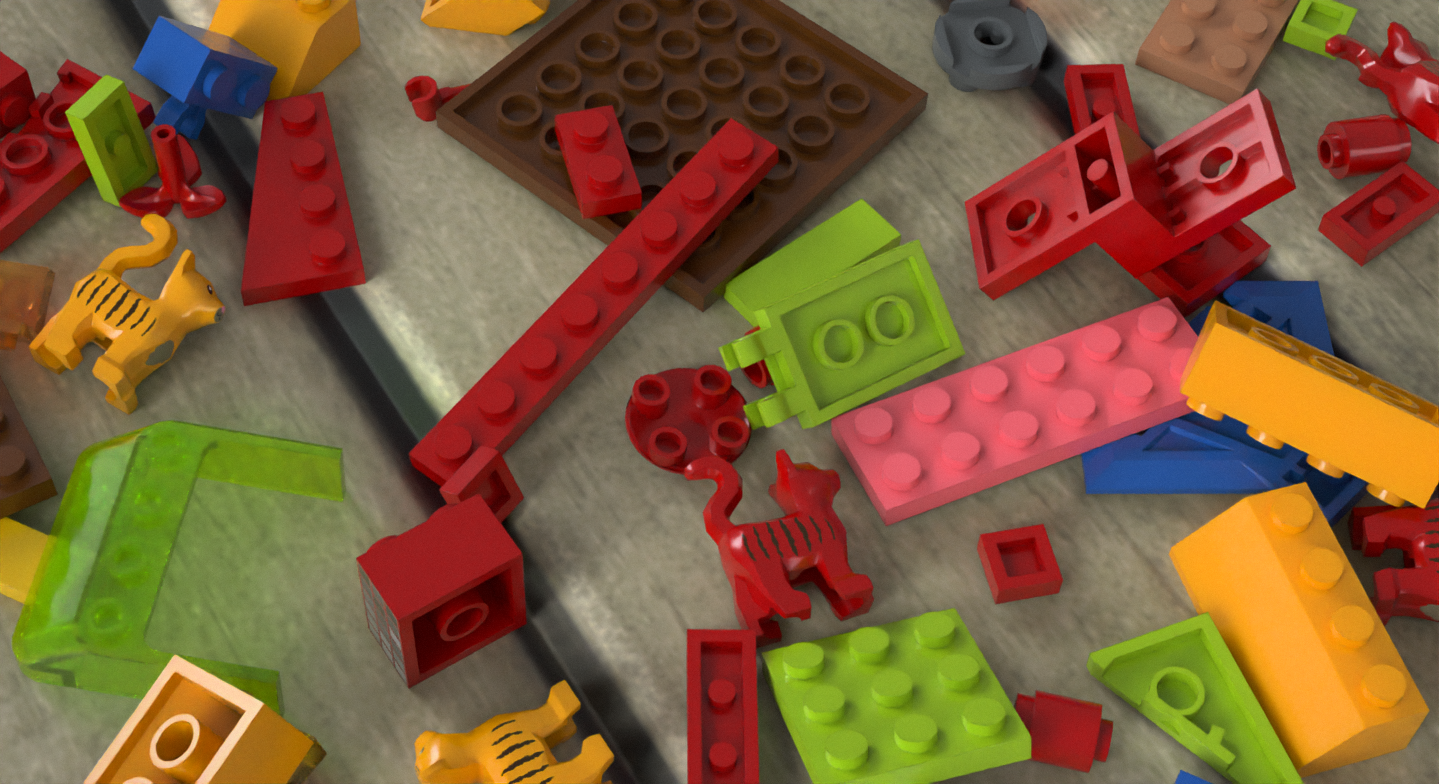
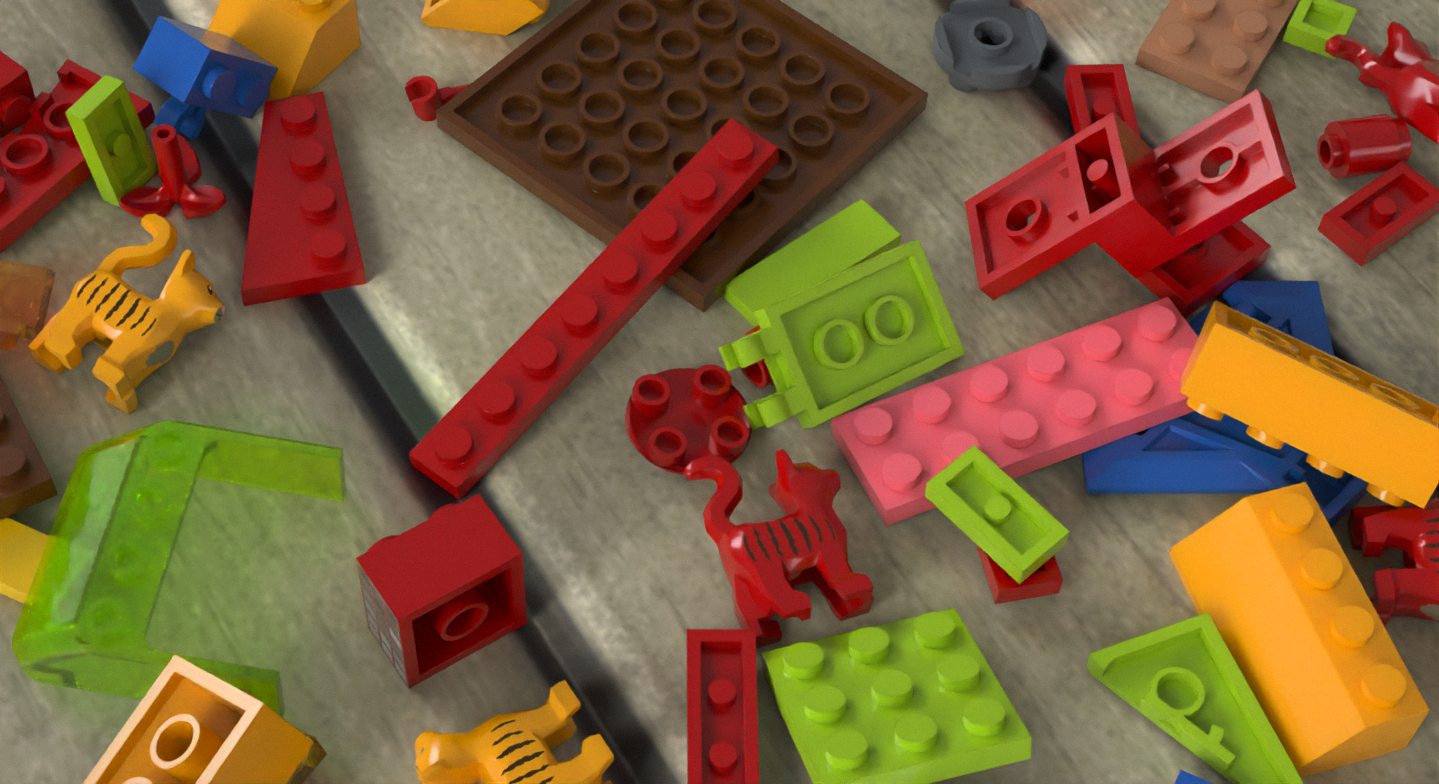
(490, 477): red plate -> none
(598, 162): red plate -> none
(996, 514): none -> lime plate
(1065, 730): red brick -> none

